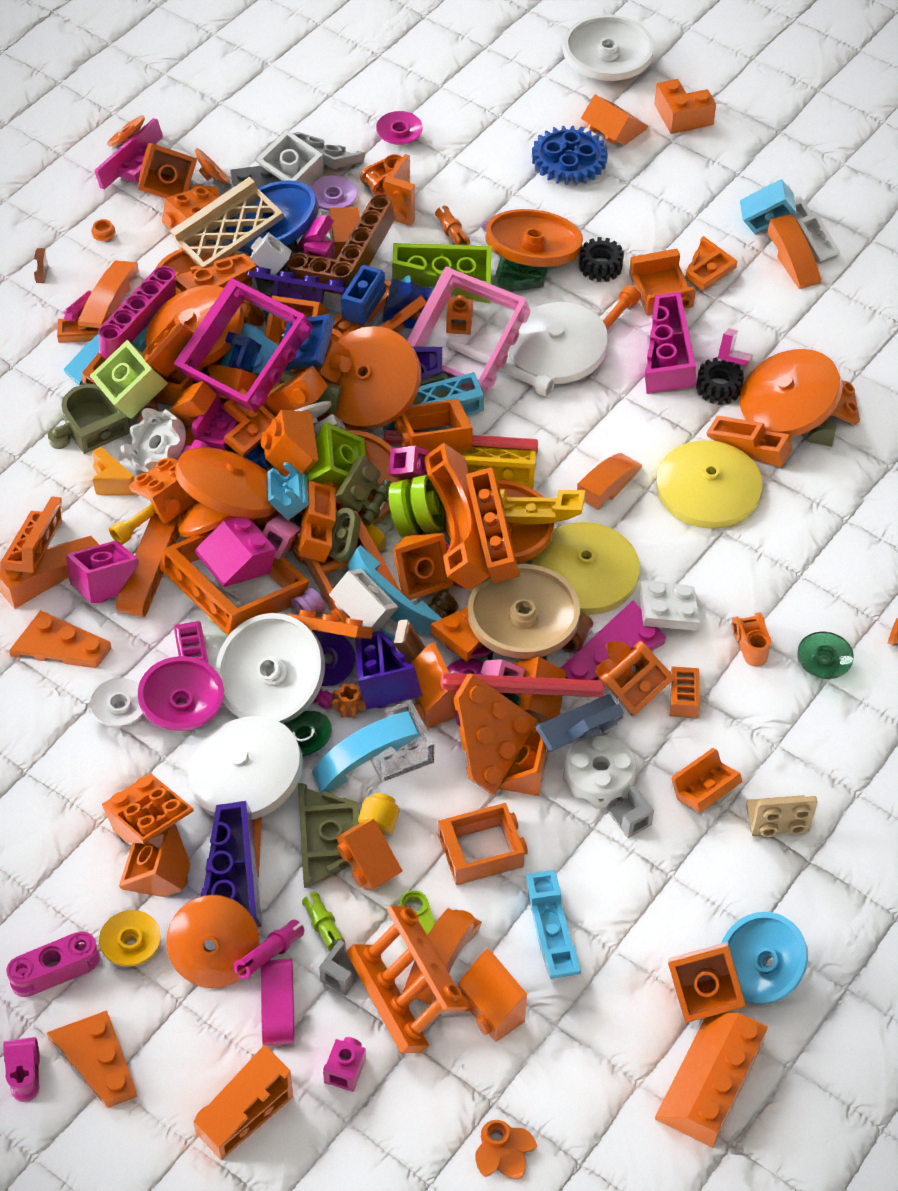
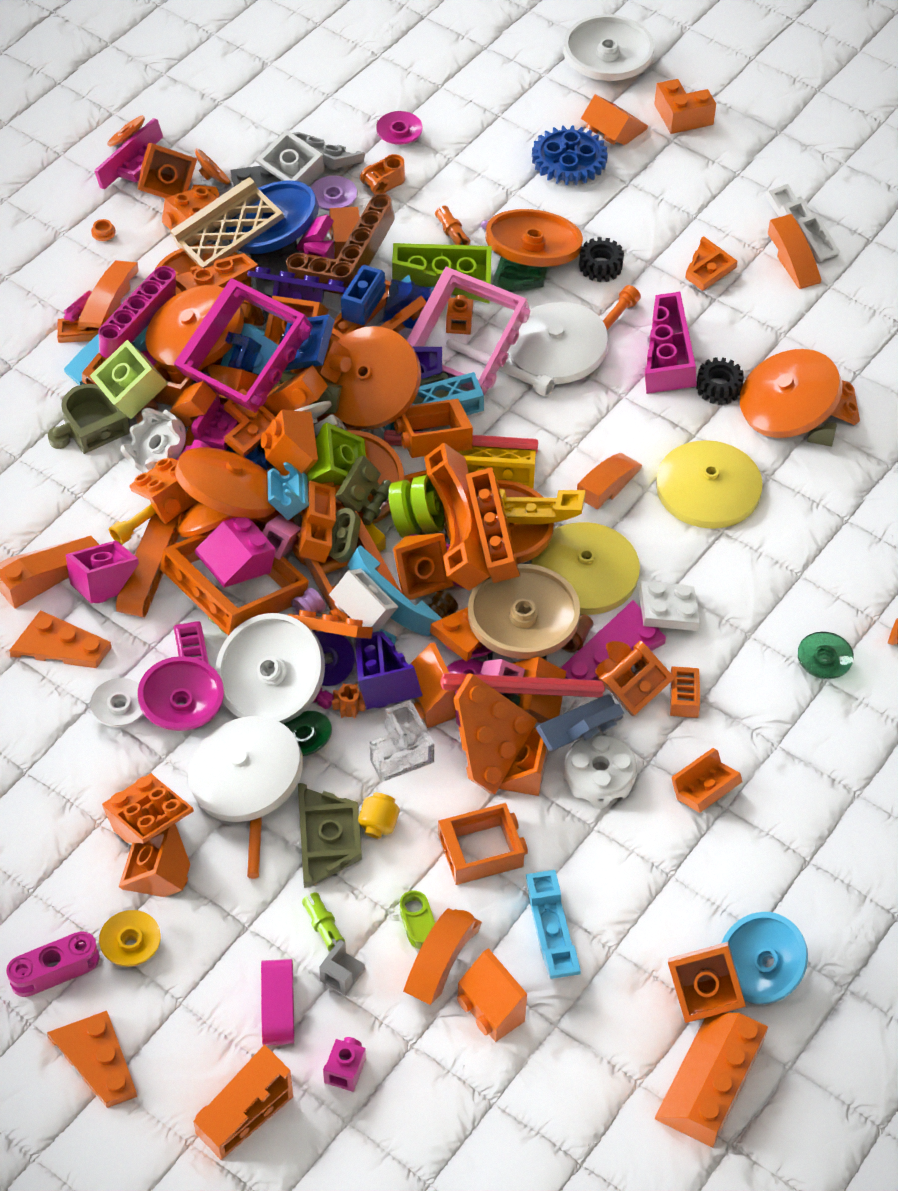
(22, 1064): dark pink piece -> none
(33, 537): orange fence -> none
(42, 265): dark orange tile -> none
(111, 475): light orange slope -> none
(168, 345): orange slope -> none
(217, 920): orange dish -> none
(232, 858): dark purple wedge -> none
(270, 253): white brick -> none
(276, 943): dark pink pin -> none
(362, 746): medium azure slope -> none
(368, 855): orange brick -> none
(381, 981): orange fence -> none
(401, 191): orange bracket -> none
(407, 462): dark pink brick -> none
(408, 641): medium nougat tile -> none
(505, 1154): orange plate -> none
(633, 813): light grey panel -> none
(659, 274): orange panel -> none
(727, 350): dark pink panel -> none
(752, 439): orange slope -> none
(752, 638): orange piece -> none
(767, 204): medium azure brick -> none
(781, 814): tan bracket -> none

